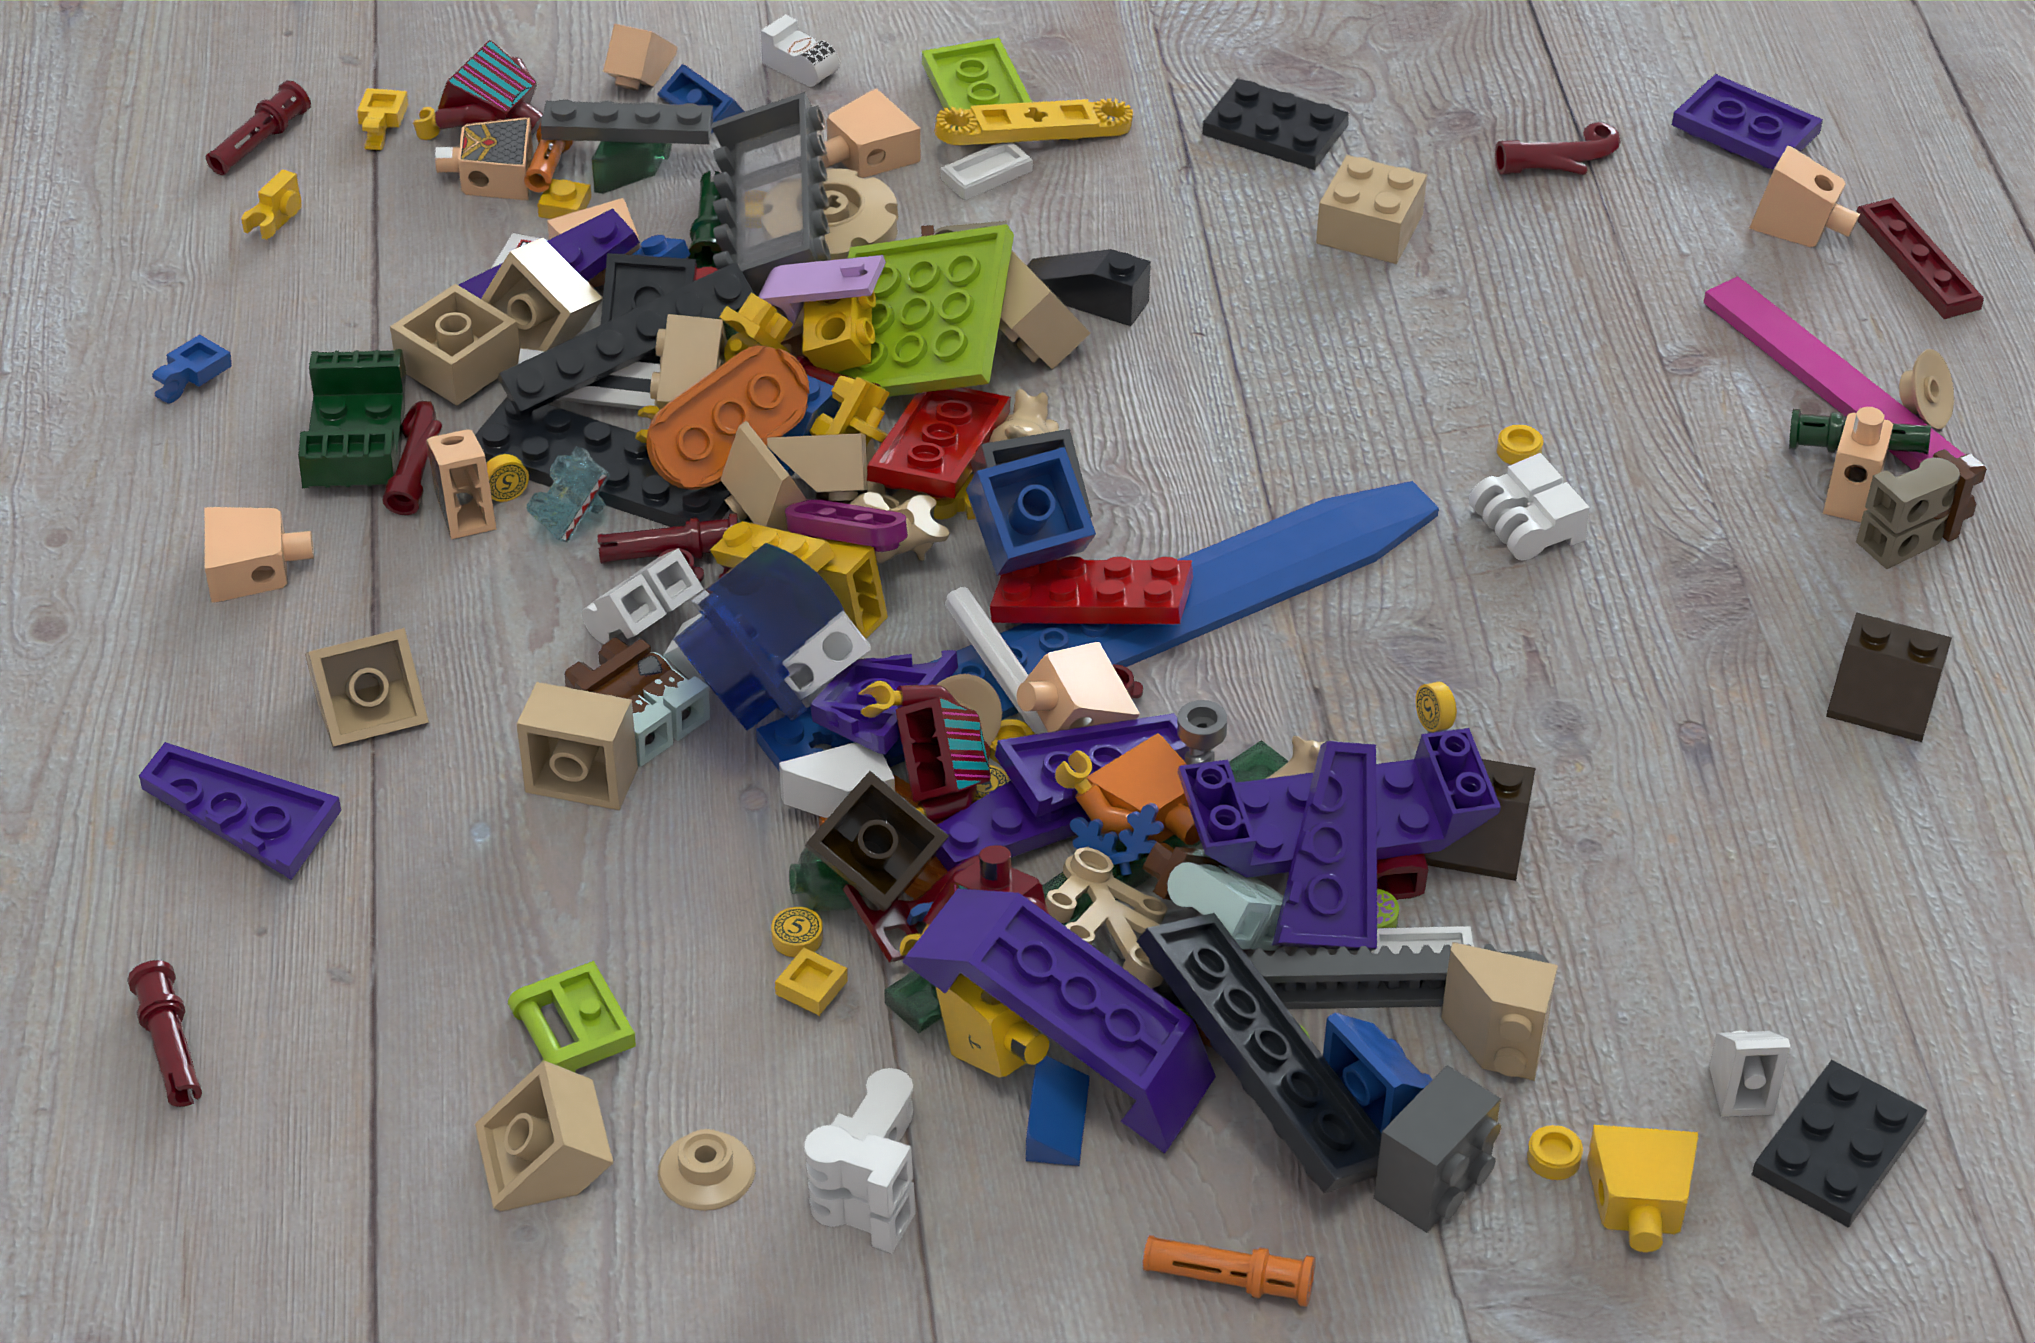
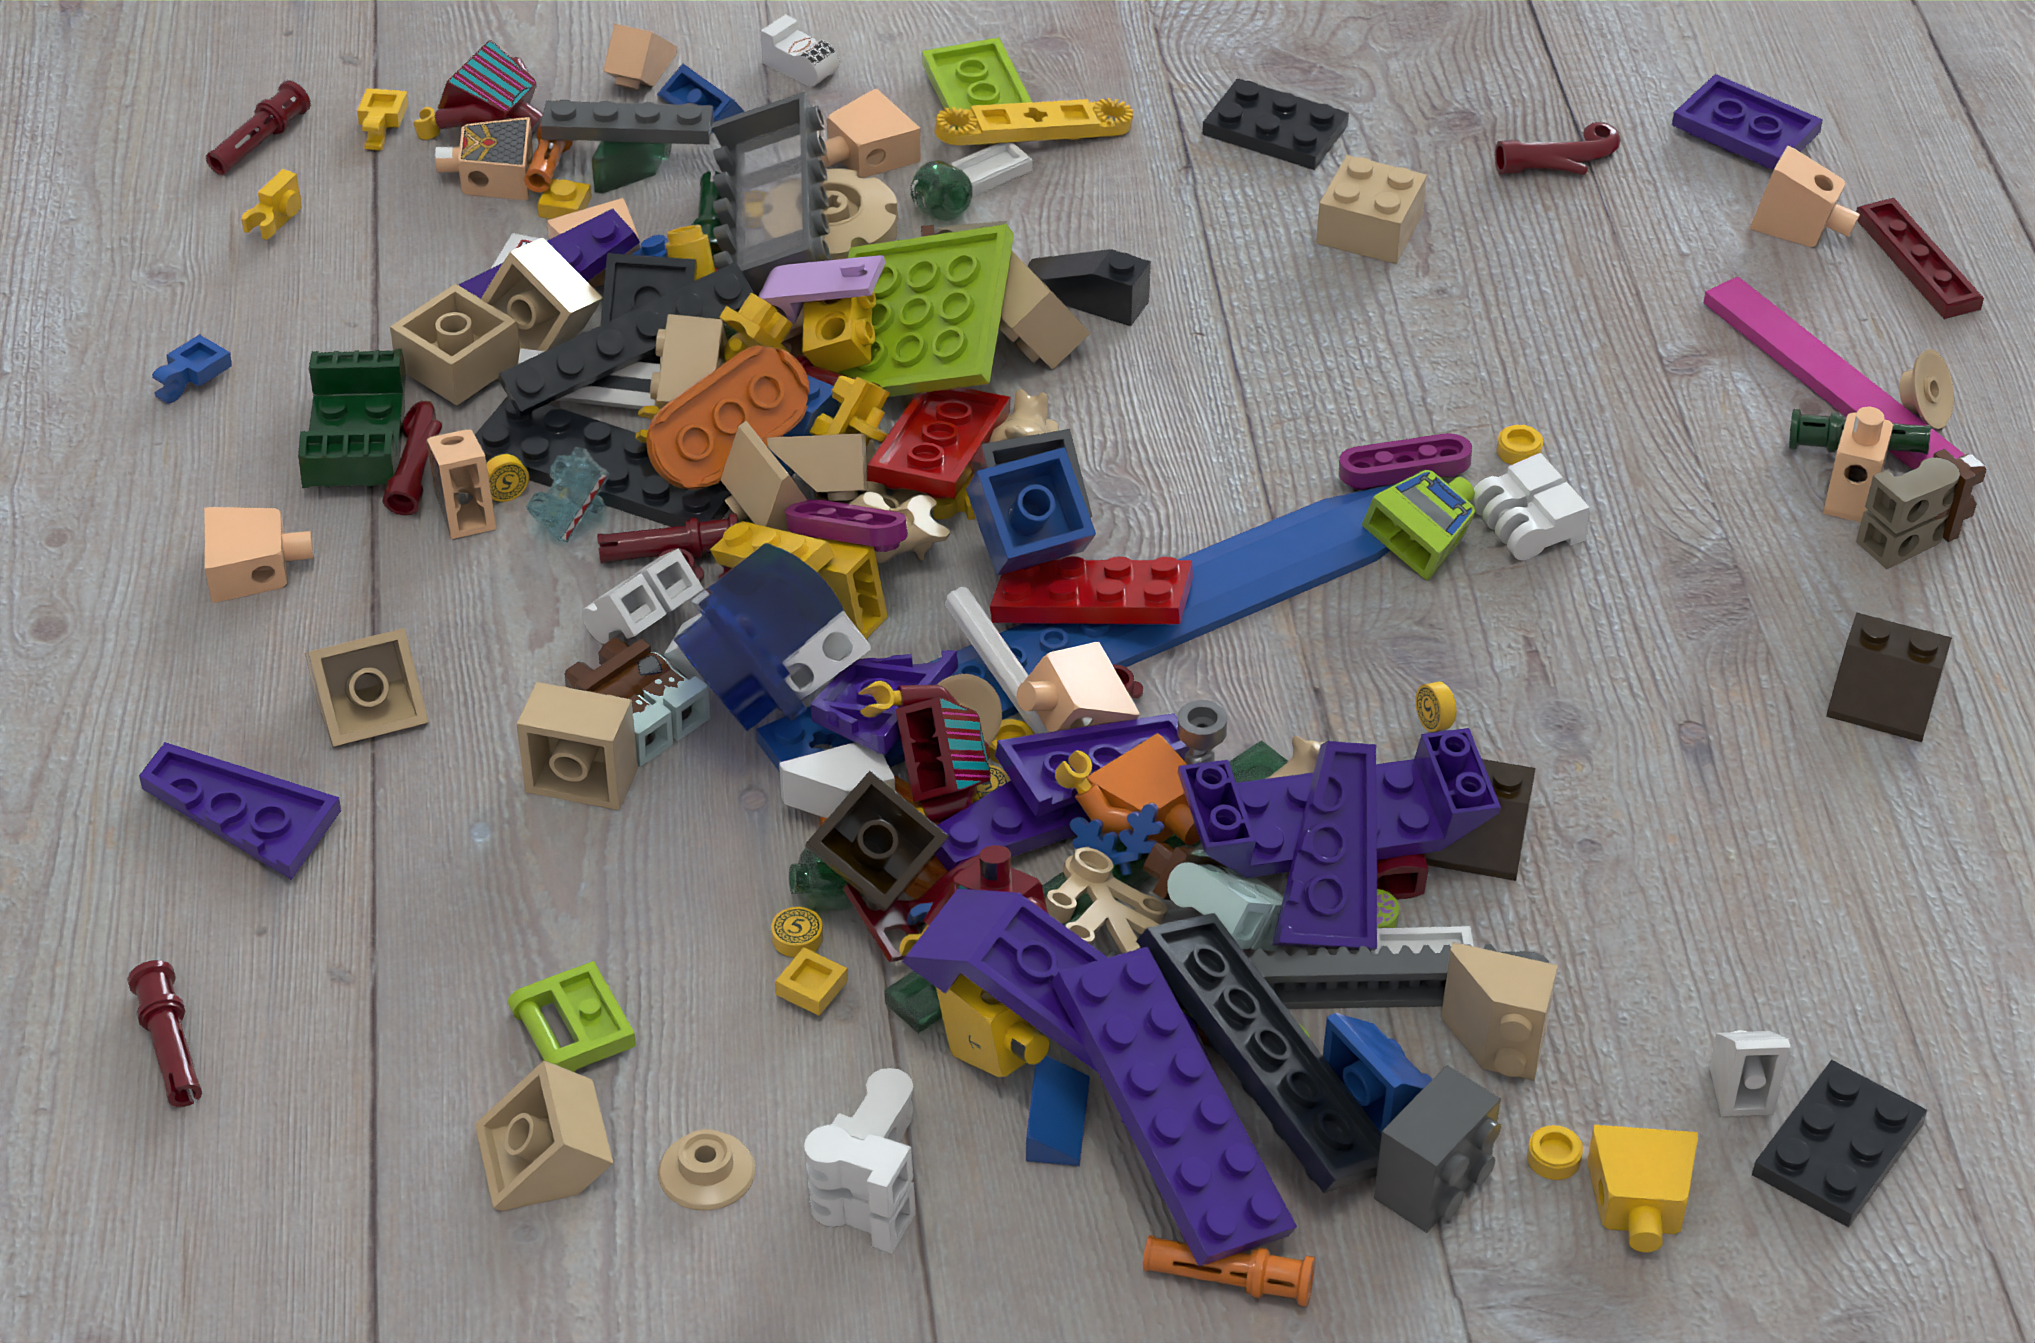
(691, 243): none -> yellow brick
(941, 190): none -> clear green head
(1173, 1106): none -> dark purple plate
(1401, 459): none -> magenta plate
(1422, 519): none -> lime torso

